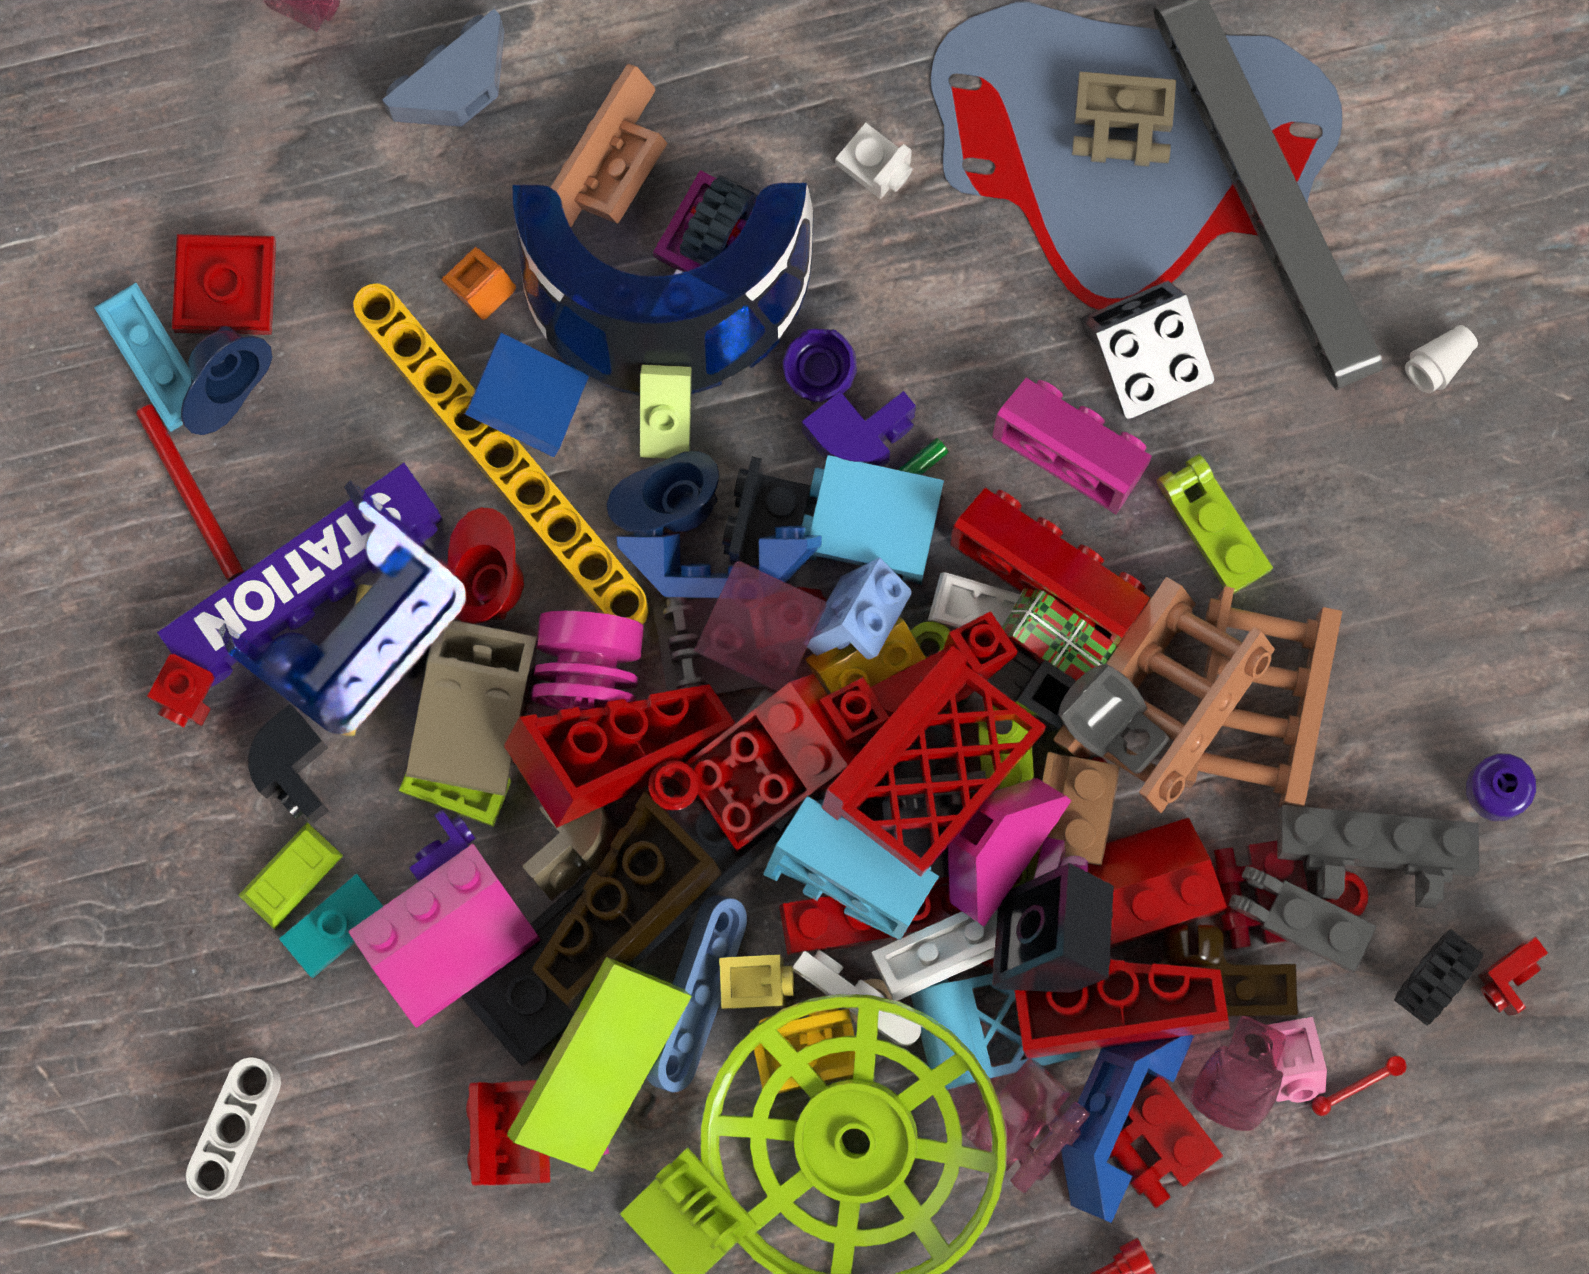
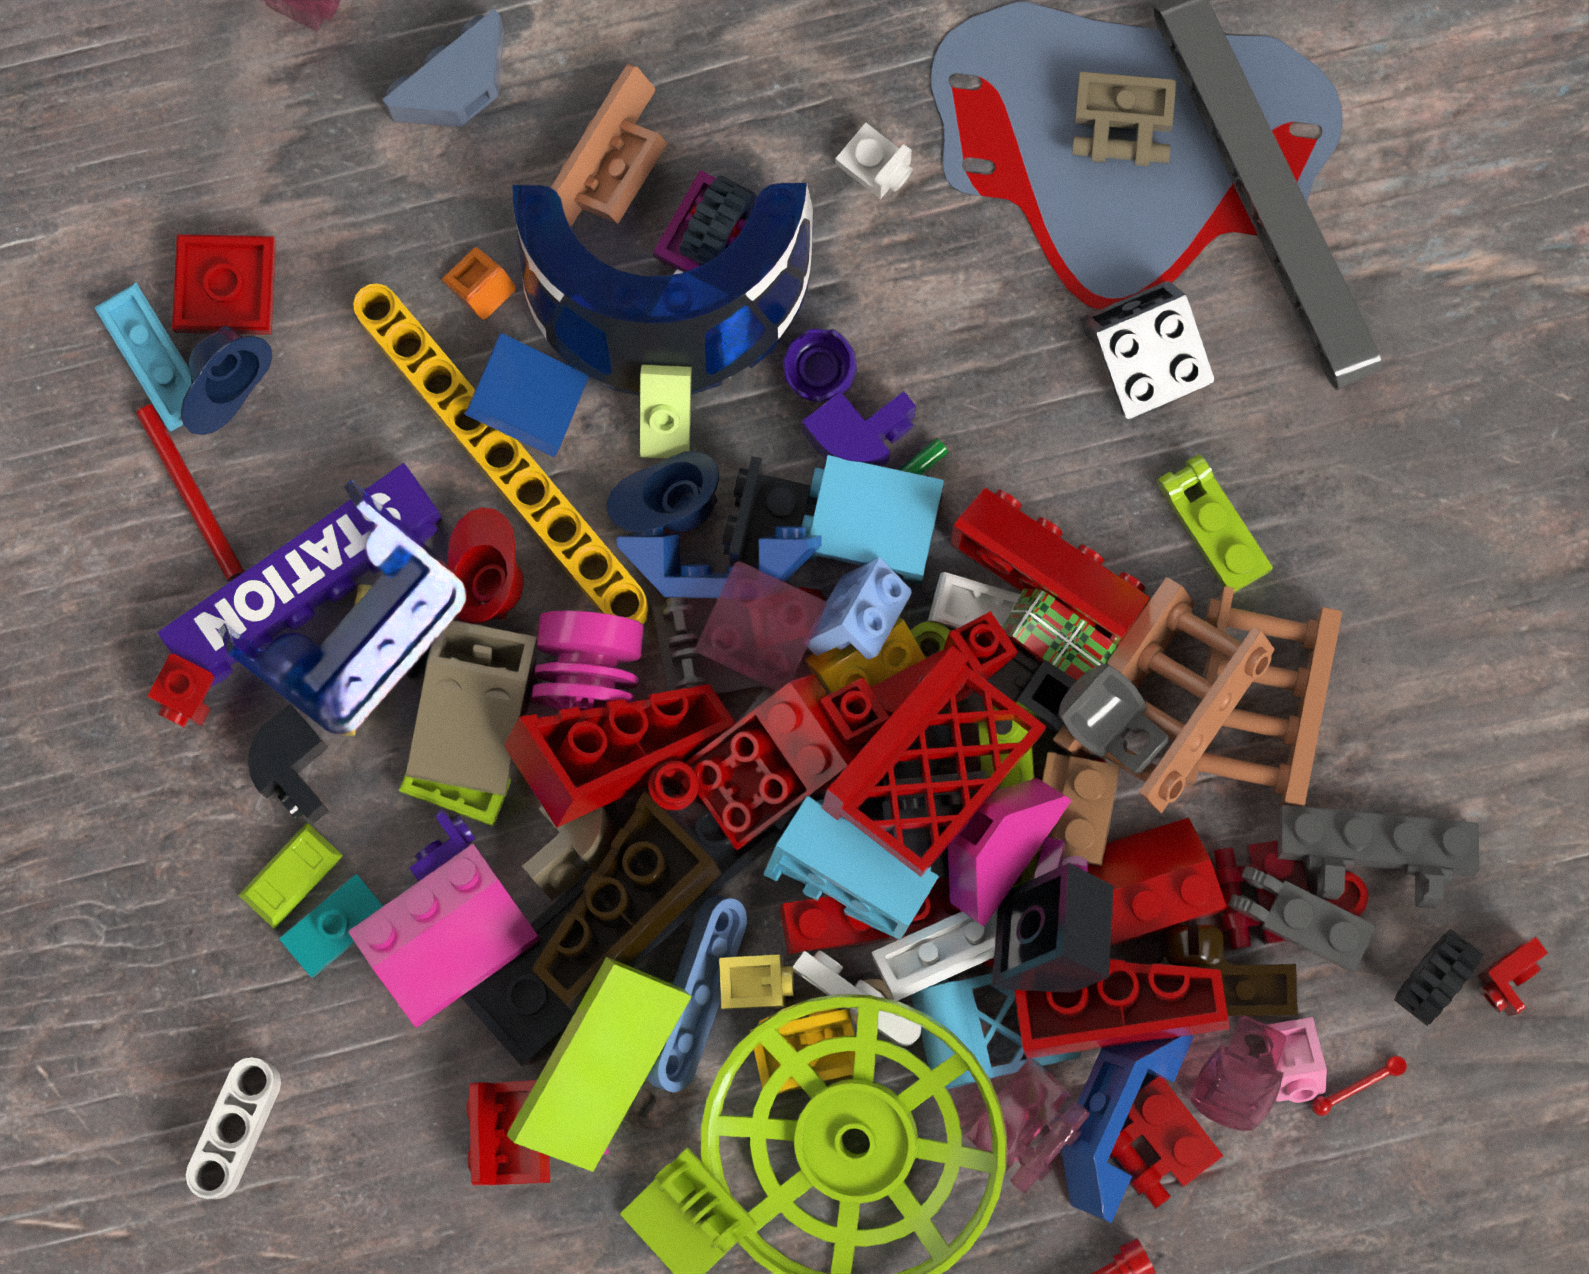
(1071, 443): dark pink slope -> none
(1440, 359): white cone -> none
(1494, 802): dark purple head -> none

